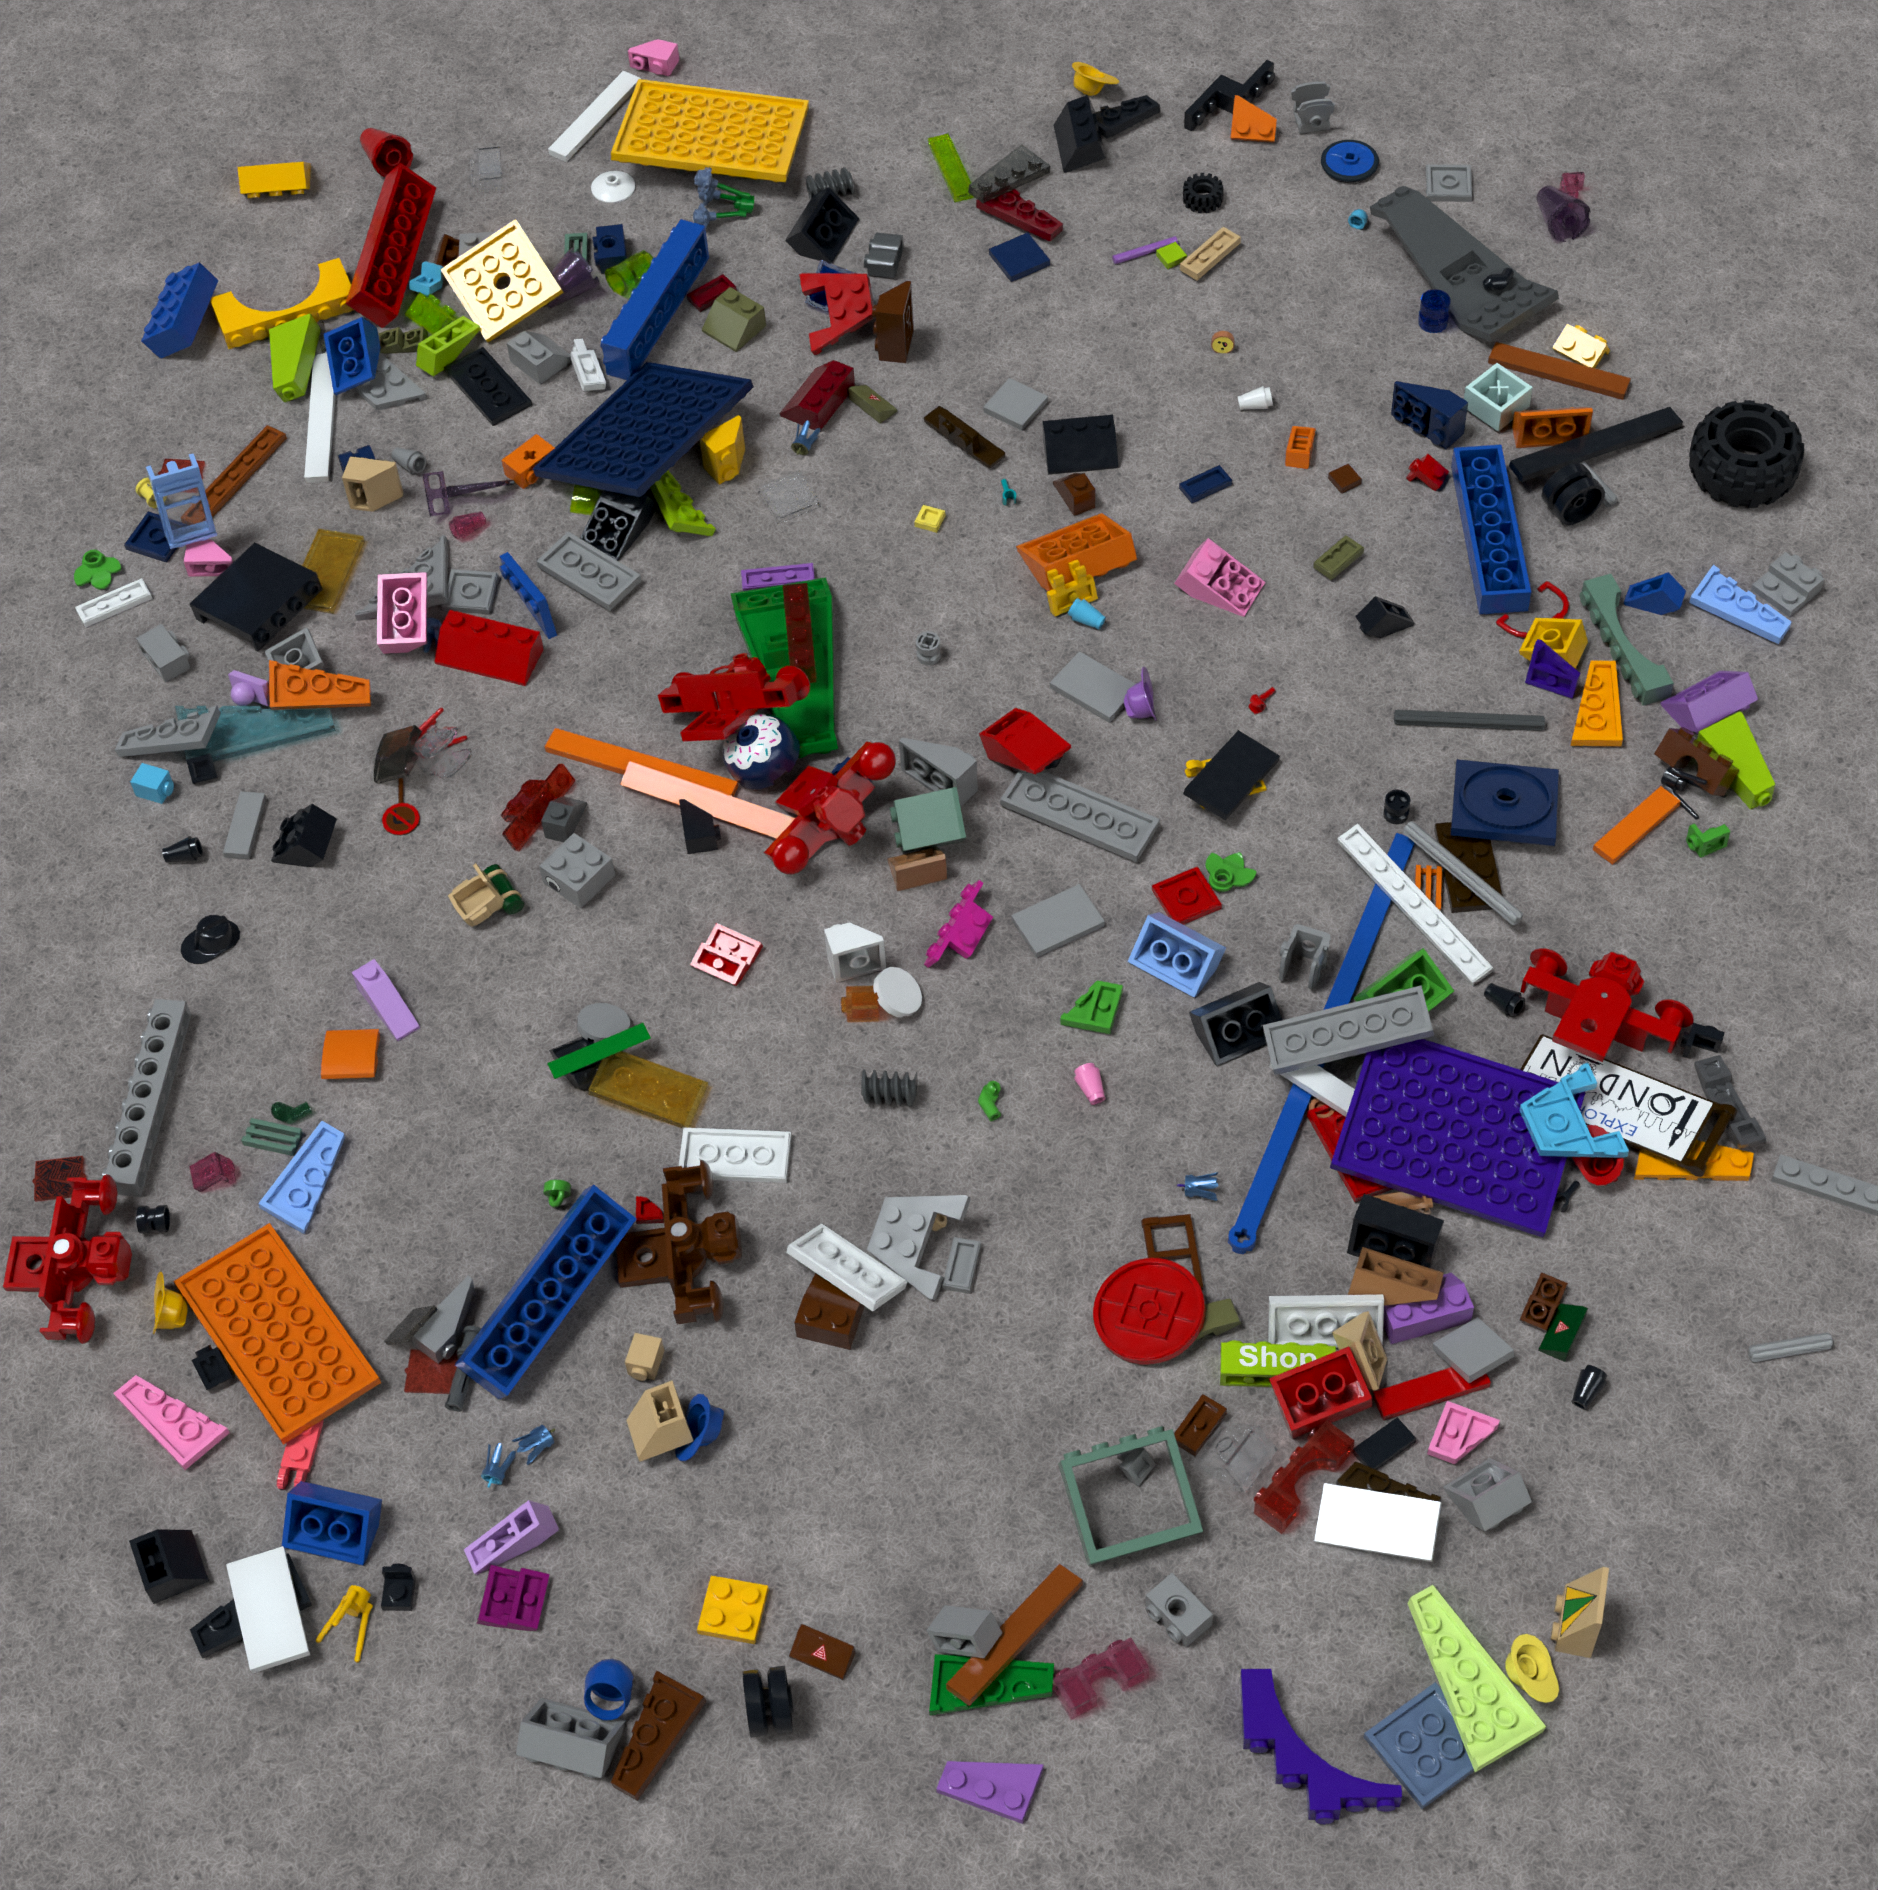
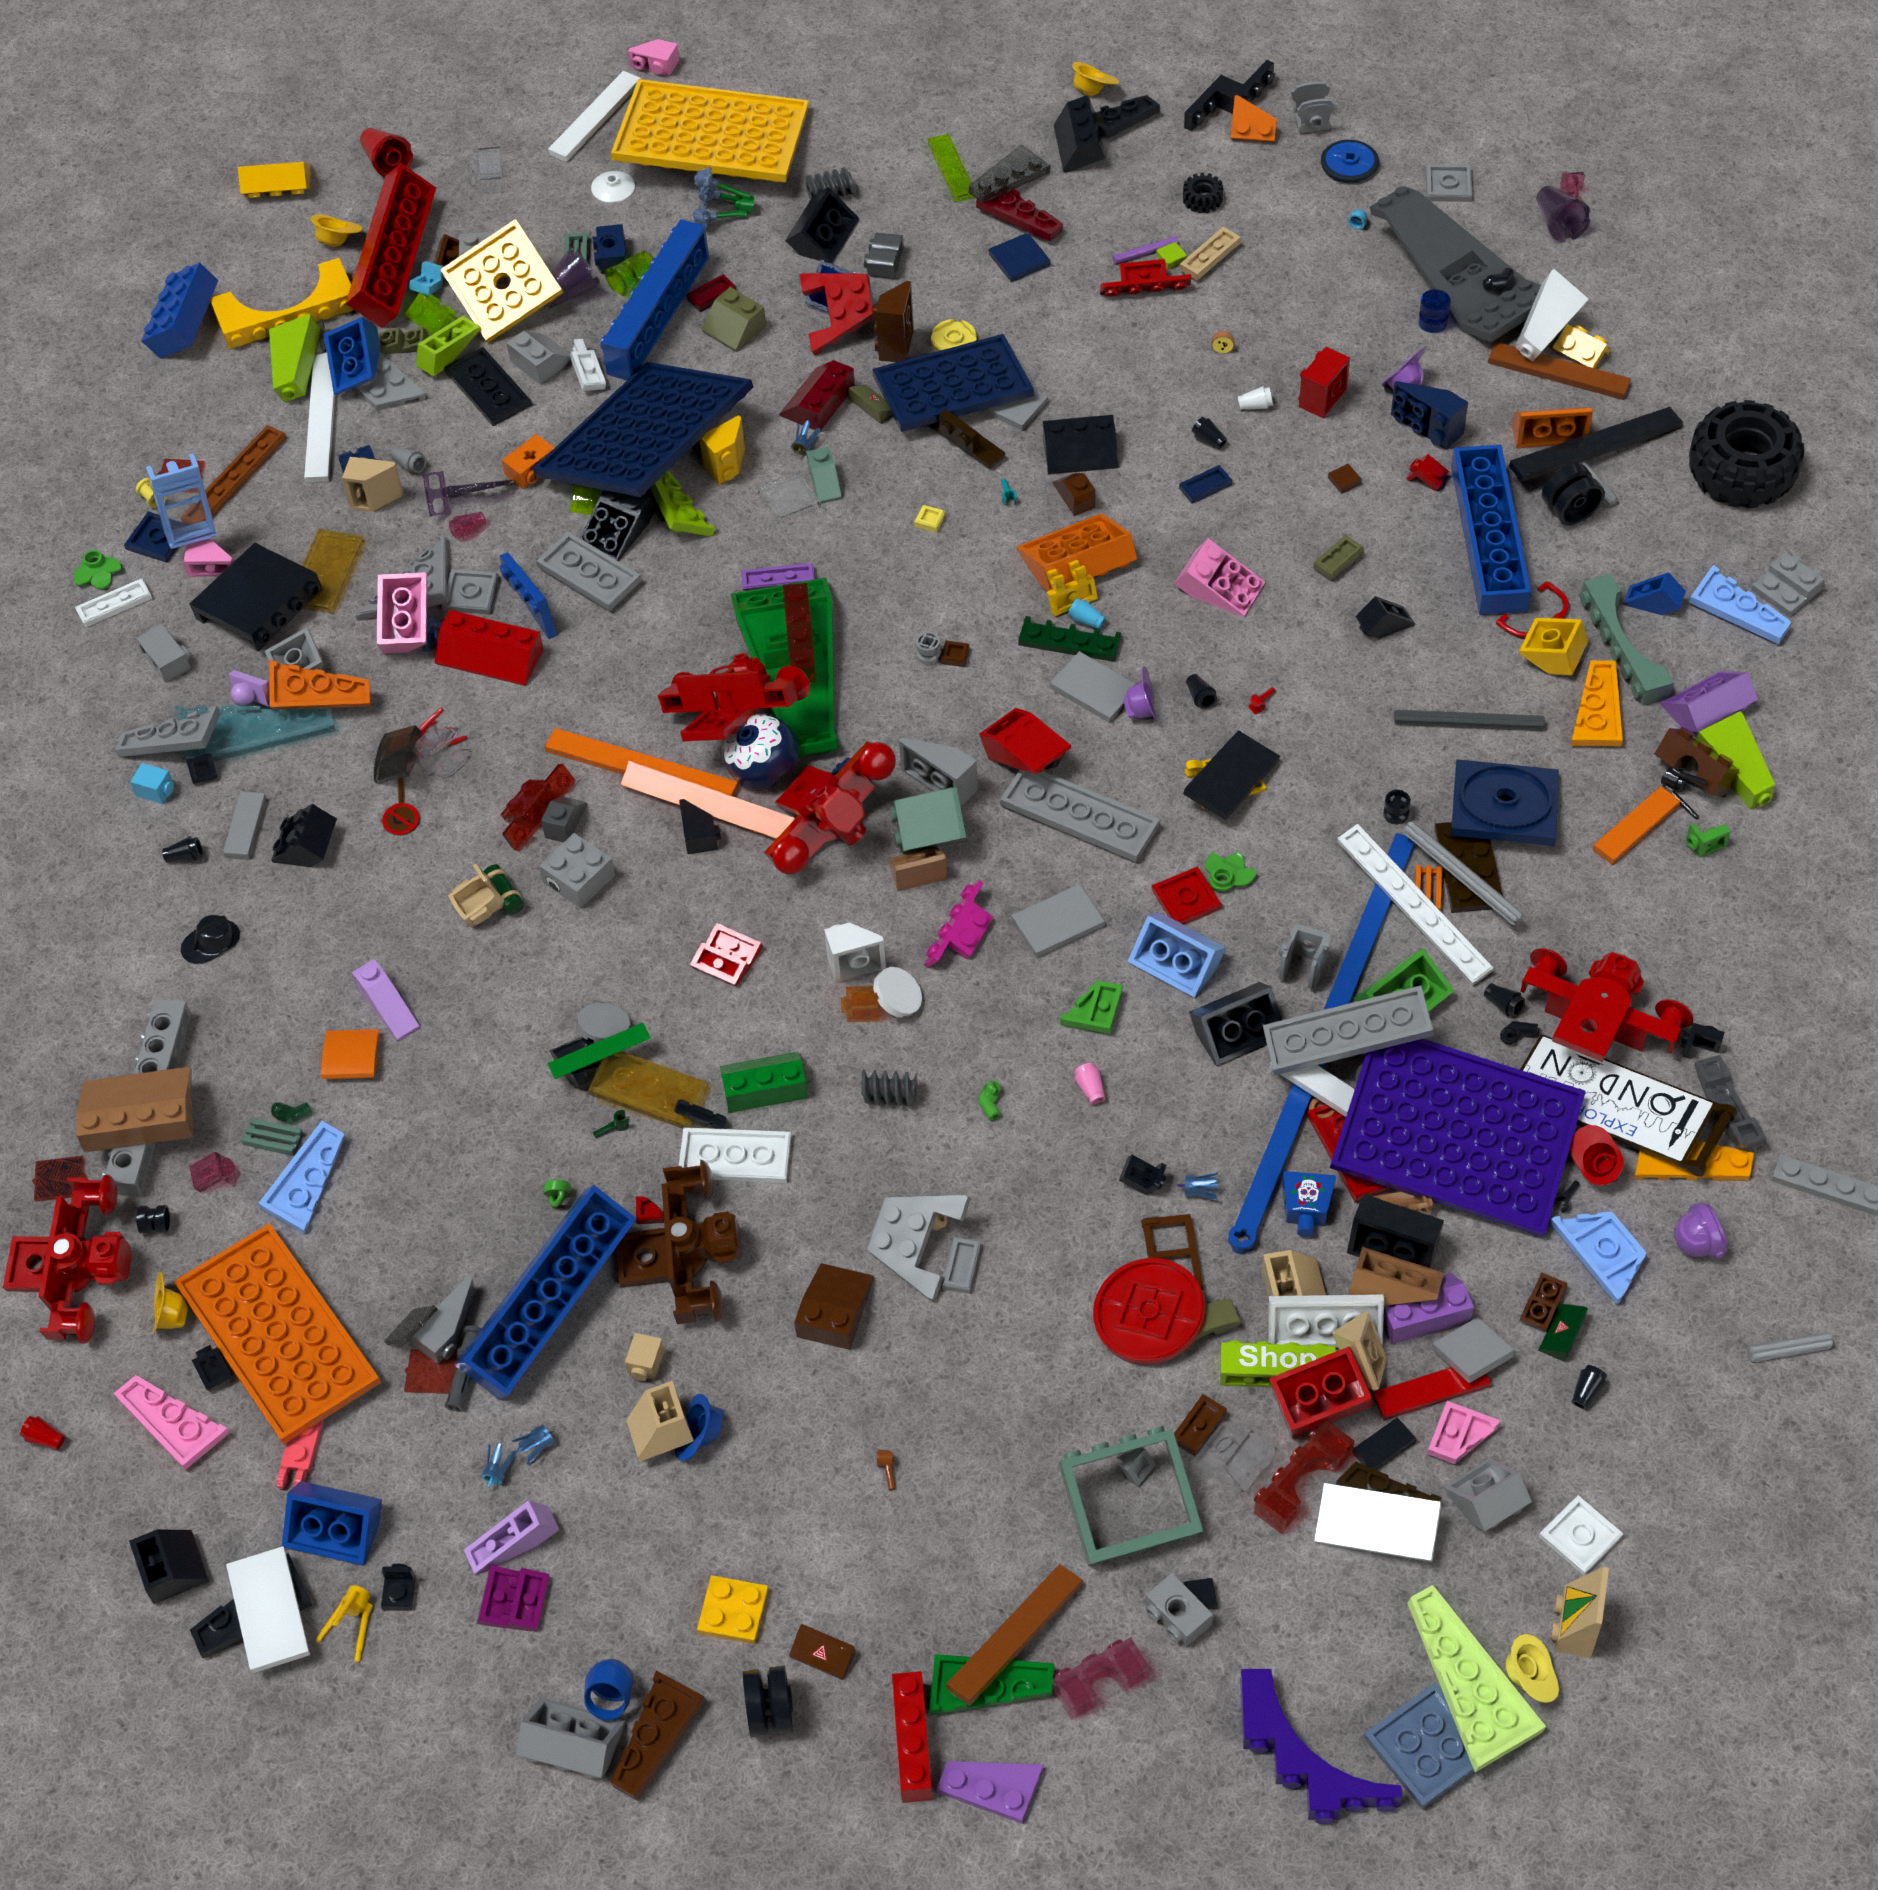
(41, 1433): none -> red cone
(135, 1109): none -> medium nougat slope
(332, 230): none -> yellow piece
(615, 1124): none -> dark green hand
(700, 1114): none -> black axle
(764, 1082): none -> green slope
(823, 474): none -> sand green slope
(847, 1267): white tile -> none
(886, 1459): none -> dark orange hand
(912, 1737): none -> red brick
(952, 334): none -> light yellow tile
(952, 379): none -> dark blue plate
(955, 653): none -> reddish brown tile
(964, 1631): light grey brick -> none
(1069, 640): none -> dark green hinge
(1143, 1175): none -> black bracket
(1144, 276): none -> red bracket
(1201, 692): none -> black cone
(1204, 1591): none -> black tile
(1209, 433): none -> black cone
(1291, 1274): none -> tan slope
(1300, 449): orange slope -> none
(1307, 1199): none -> blue torso
(1324, 382): none -> red container
(1409, 373): none -> medium lavender piece
(1497, 396): light aqua brick -> none
(1517, 1029): none -> black arm
(1551, 311): none -> white slope
(1551, 671): dark purple wing -> none
(1559, 1125): medium azure wing -> none
(1580, 1535): none -> white tile
(1604, 1249): none -> light blue wing
(1701, 1232): none -> medium lavender helmet

